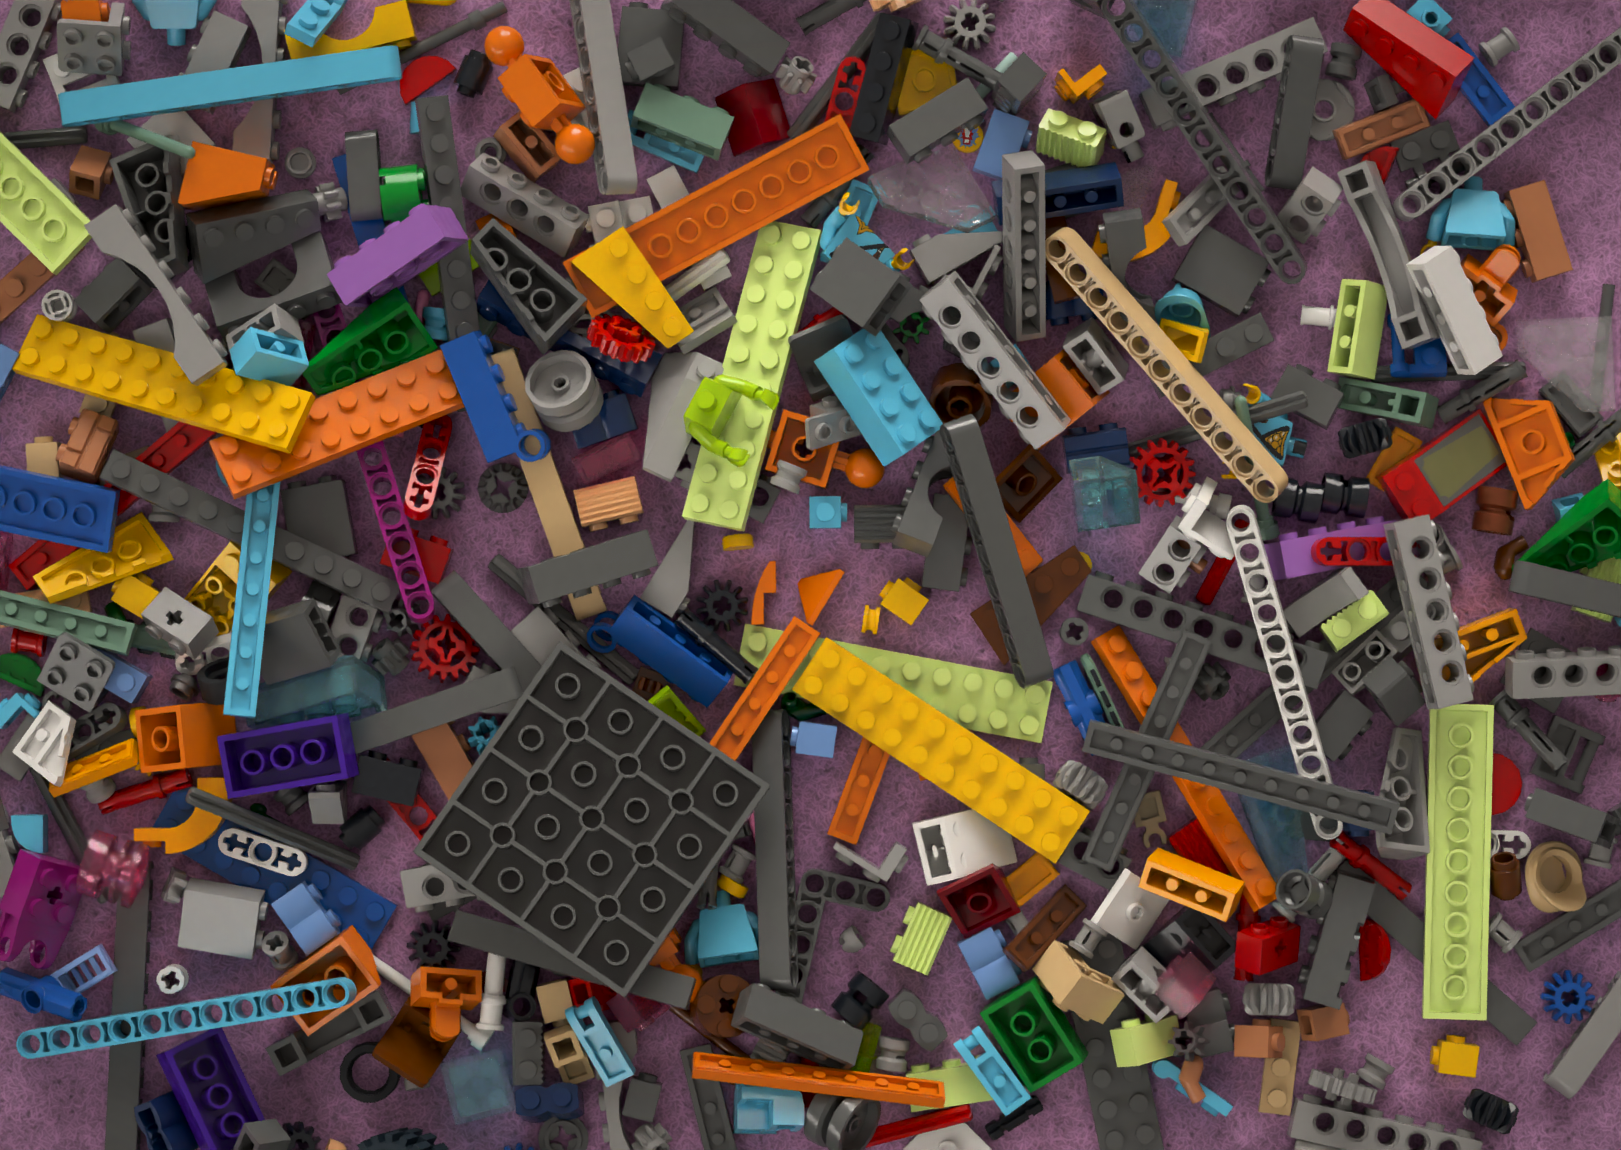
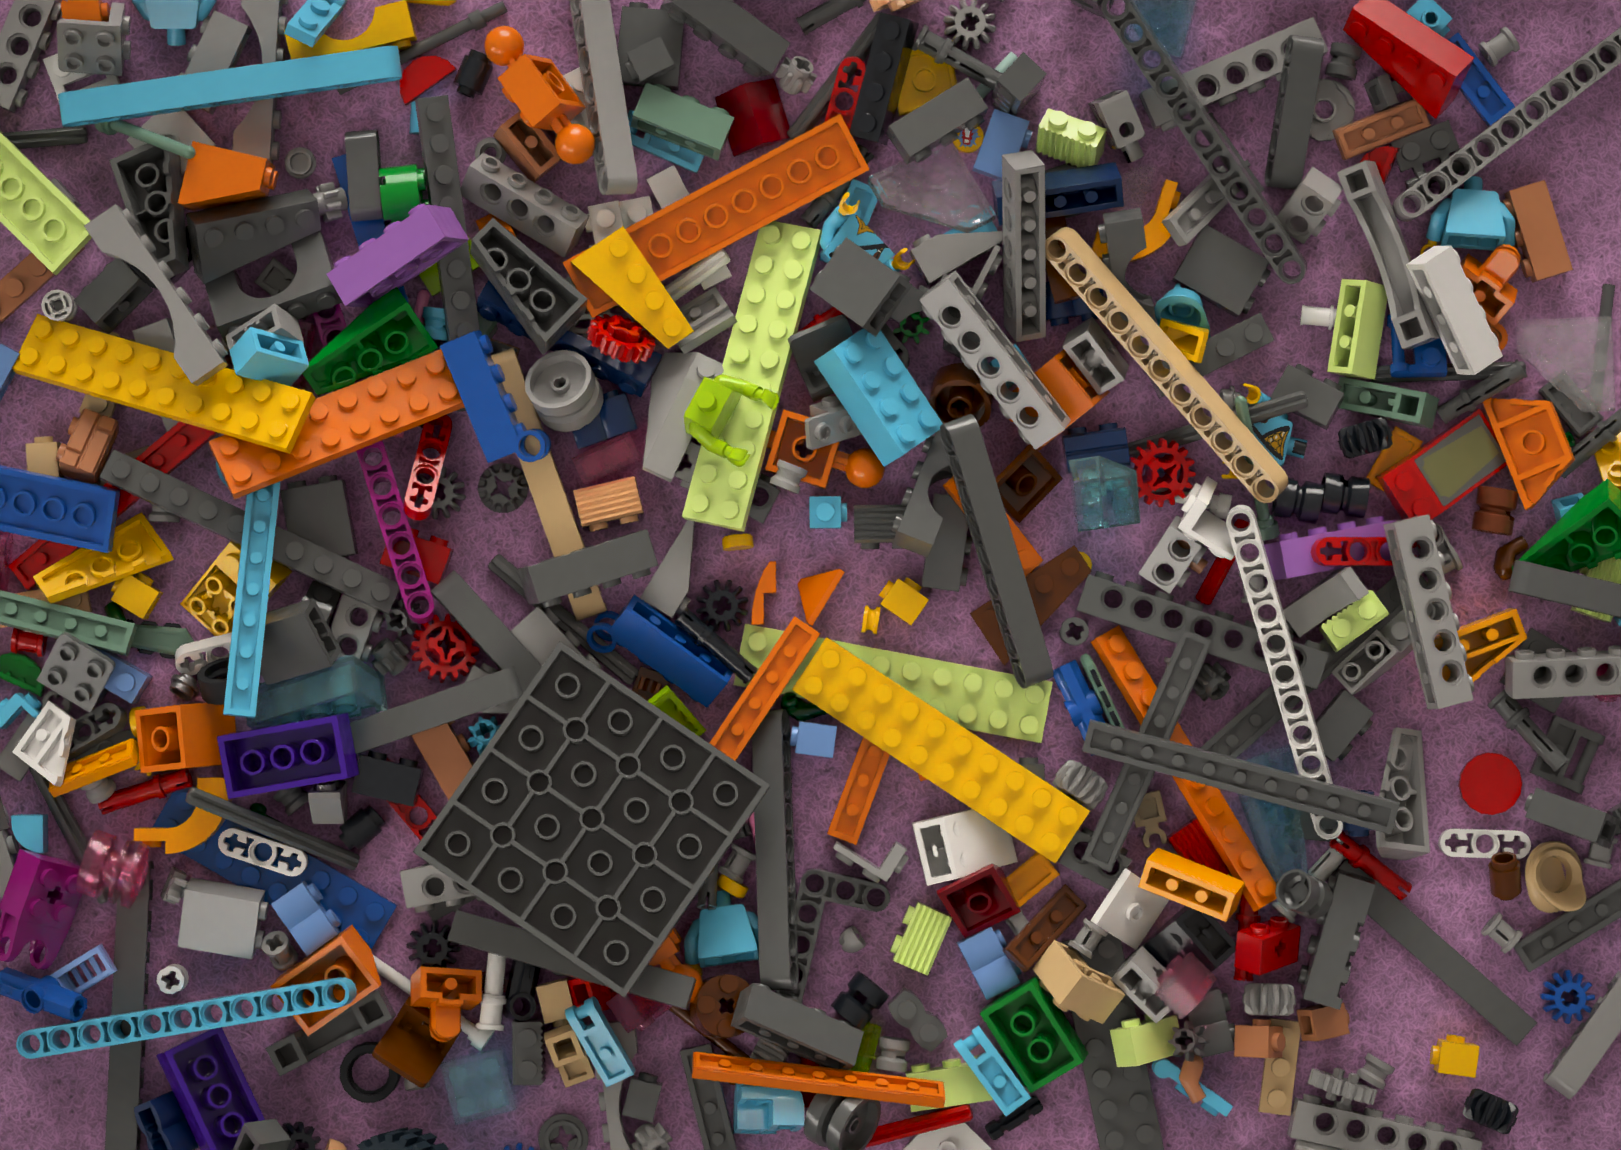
(90, 172): nougat brick -> none
(179, 623): light grey brick -> none
(540, 1104): dark blue brick -> none
(1086, 86): light orange bracket -> none
(1373, 950): red tile -> none
(1394, 690): dark grey brick -> none
(1458, 862): yellowish green plate -> none

